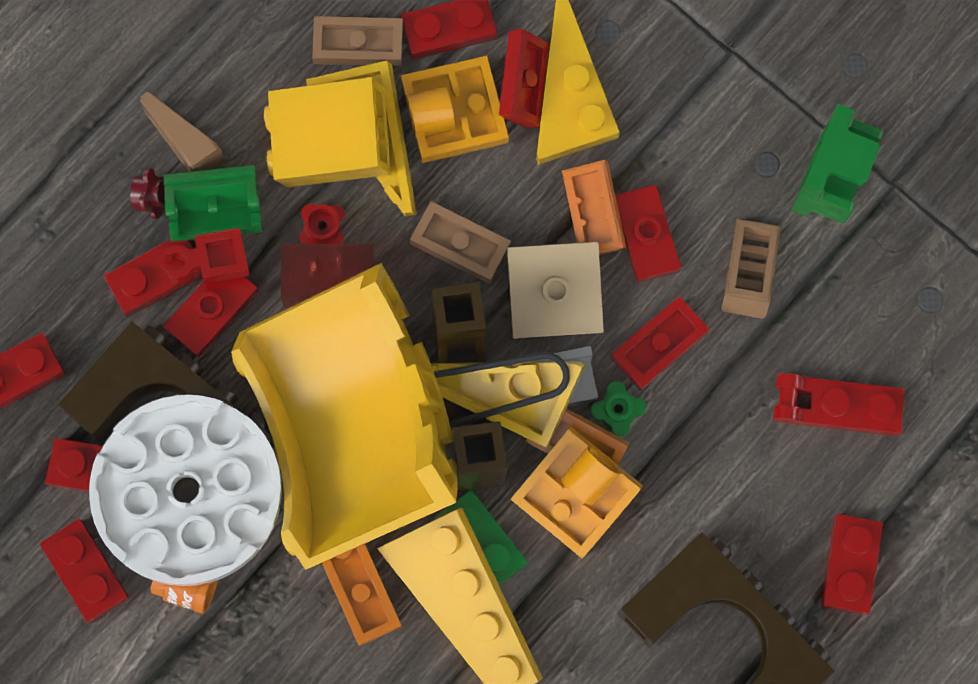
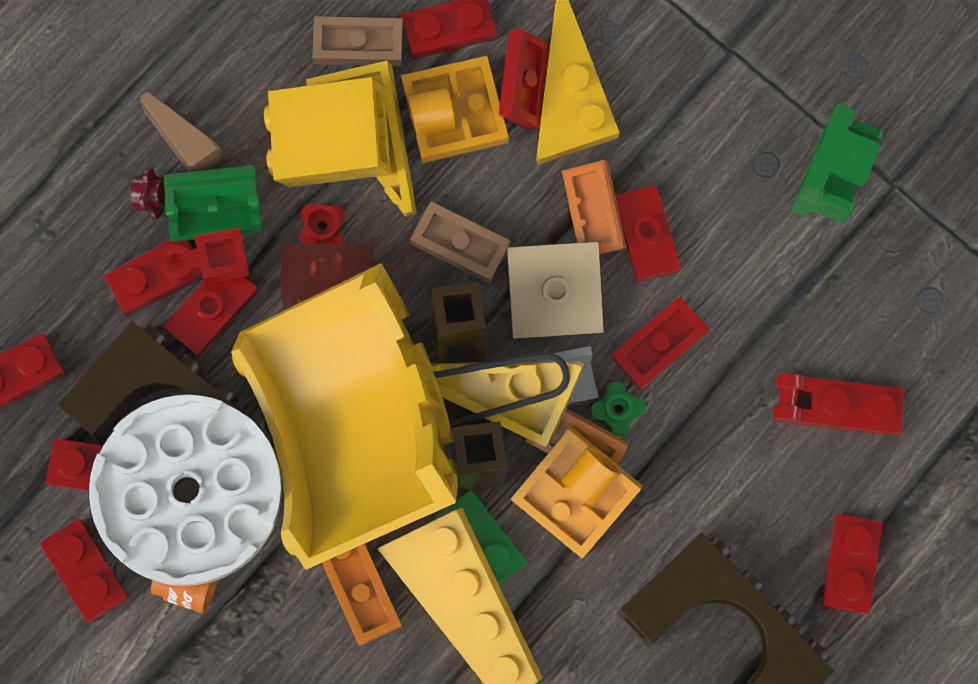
(745, 295): medium nougat slope -> none

